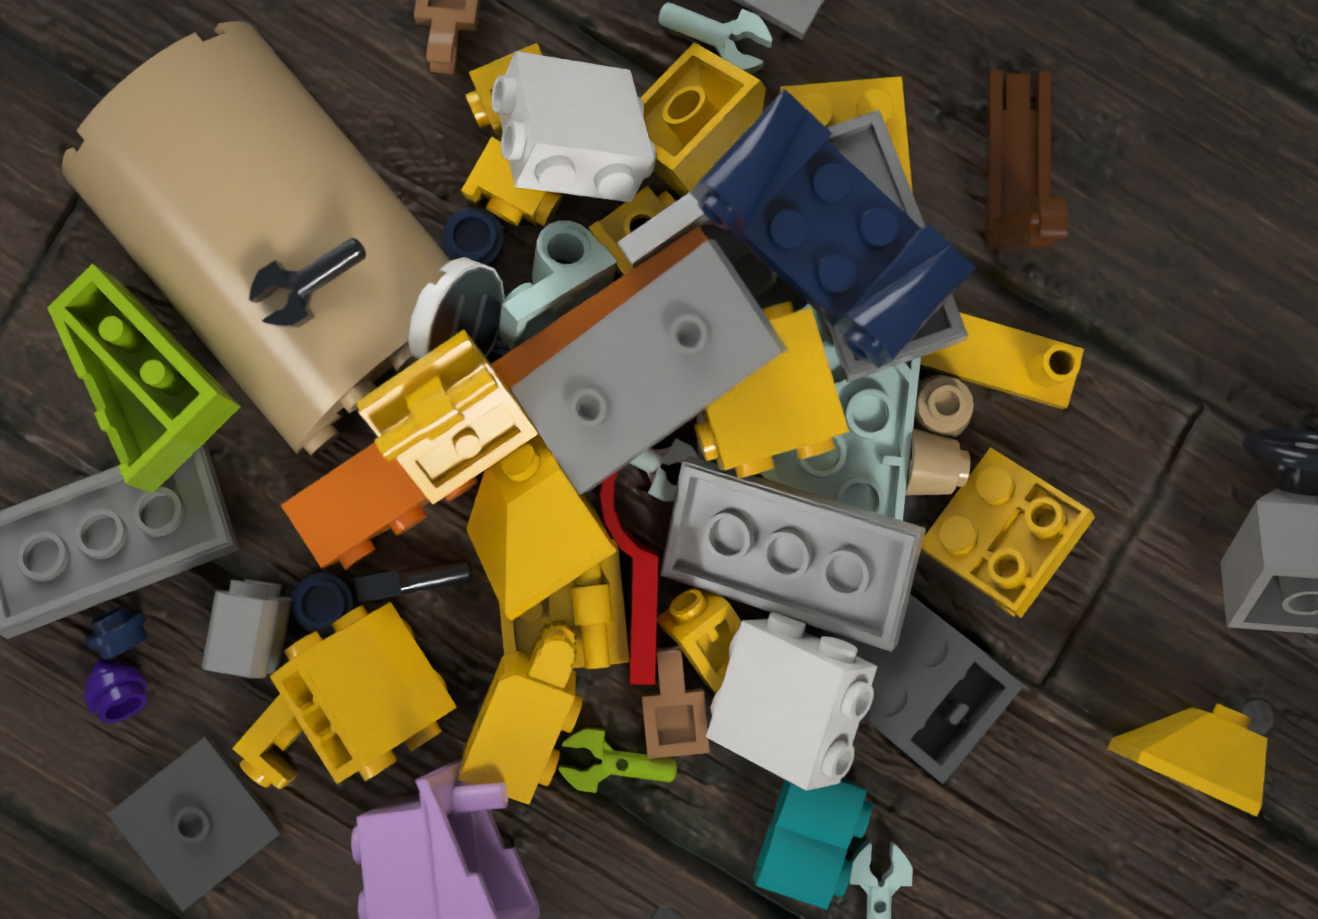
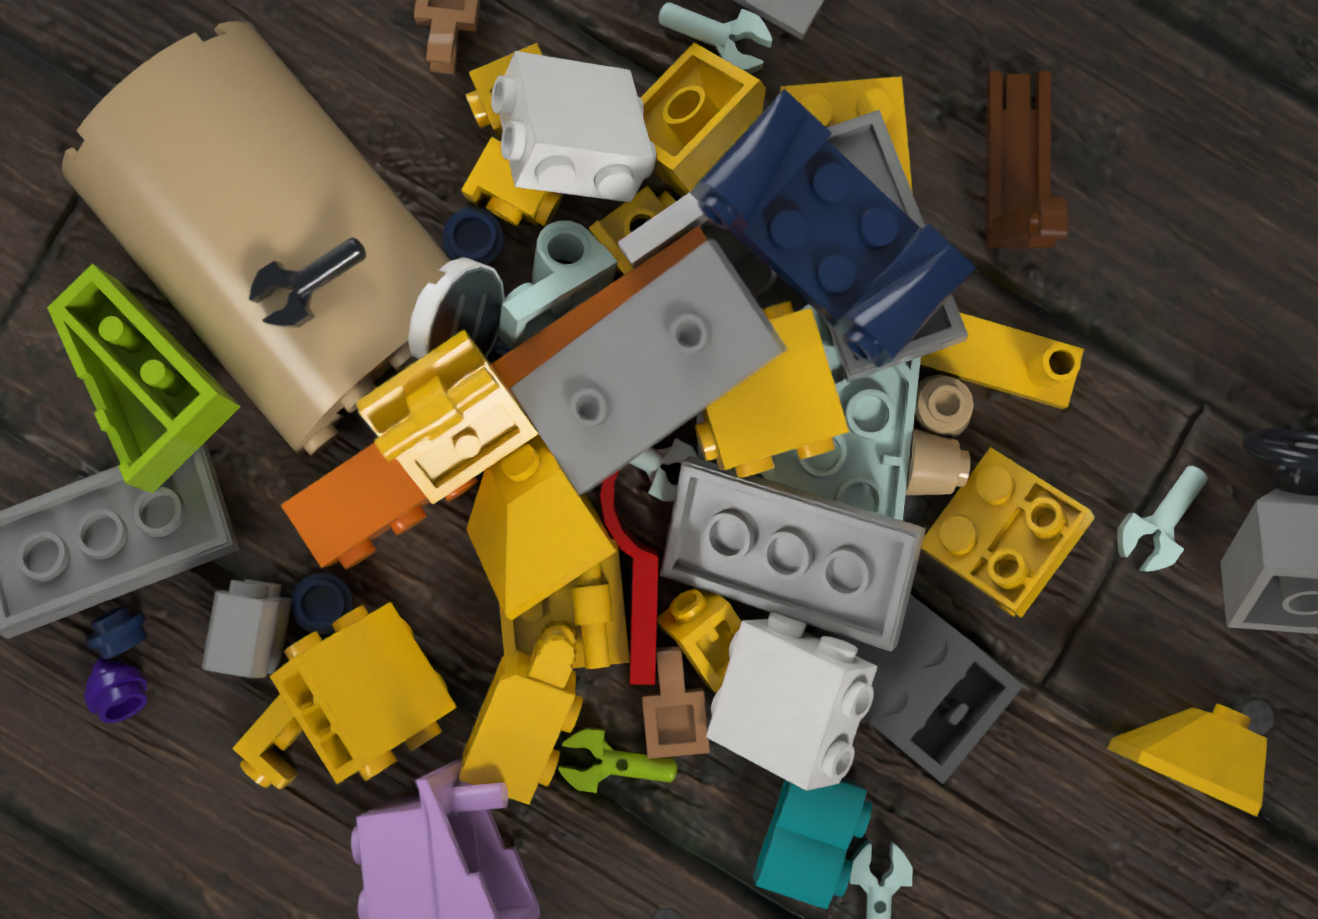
(195, 822): dark grey plate -> none
(411, 580): black bar -> none
(1162, 522): none -> light aqua bar

